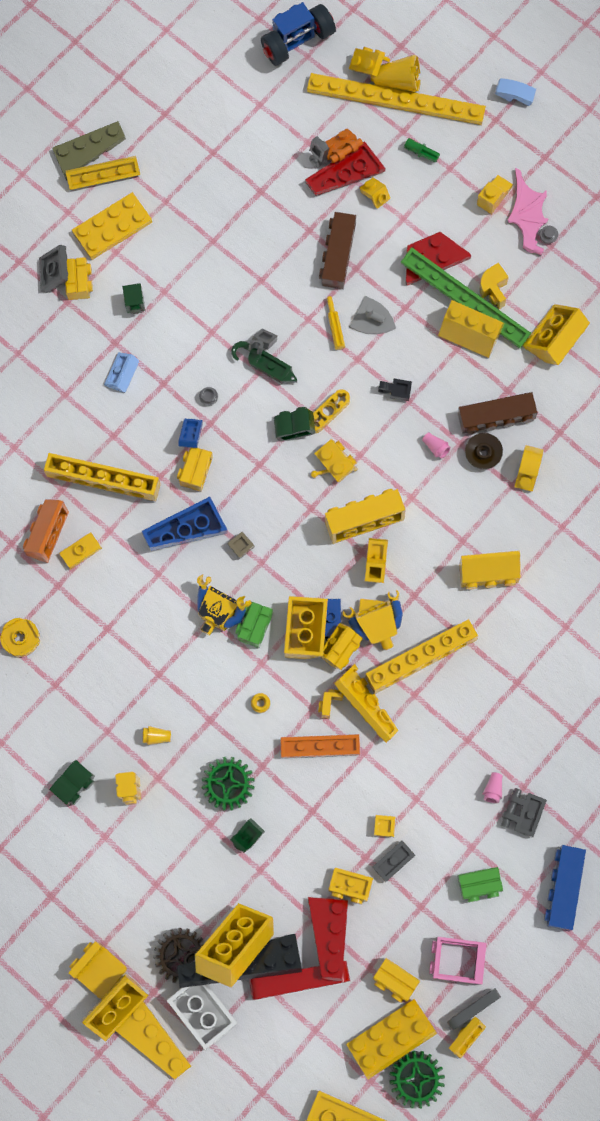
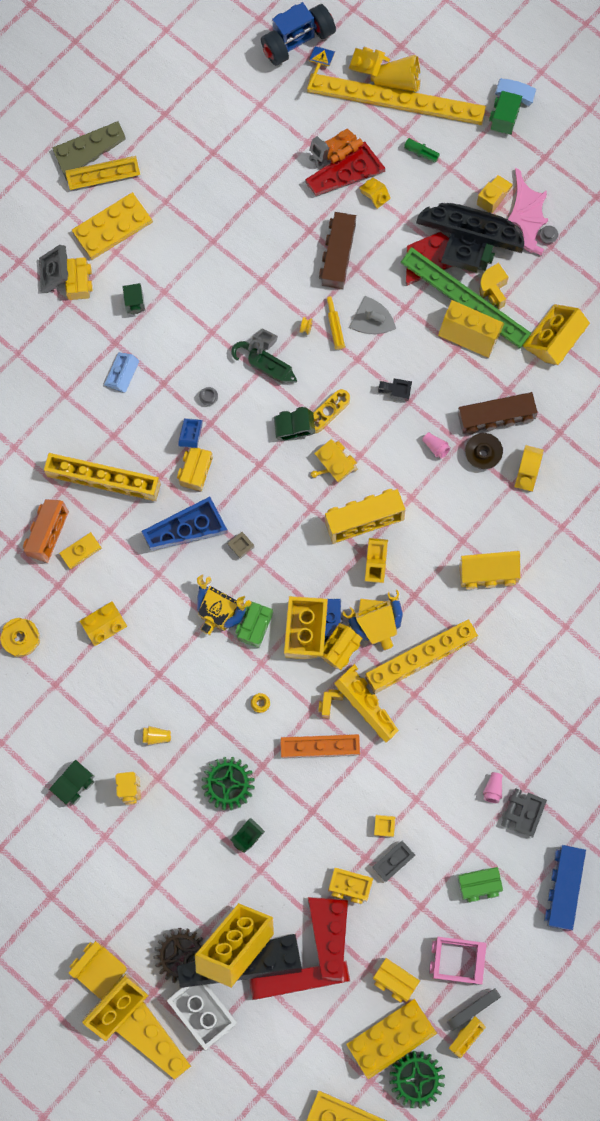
(103, 623): none -> yellow bracket
(306, 325): none -> yellow bush
(321, 57): none -> piece
(470, 233): none -> black plate
(487, 257): none -> dark green bracket
(506, 112): none -> green brick

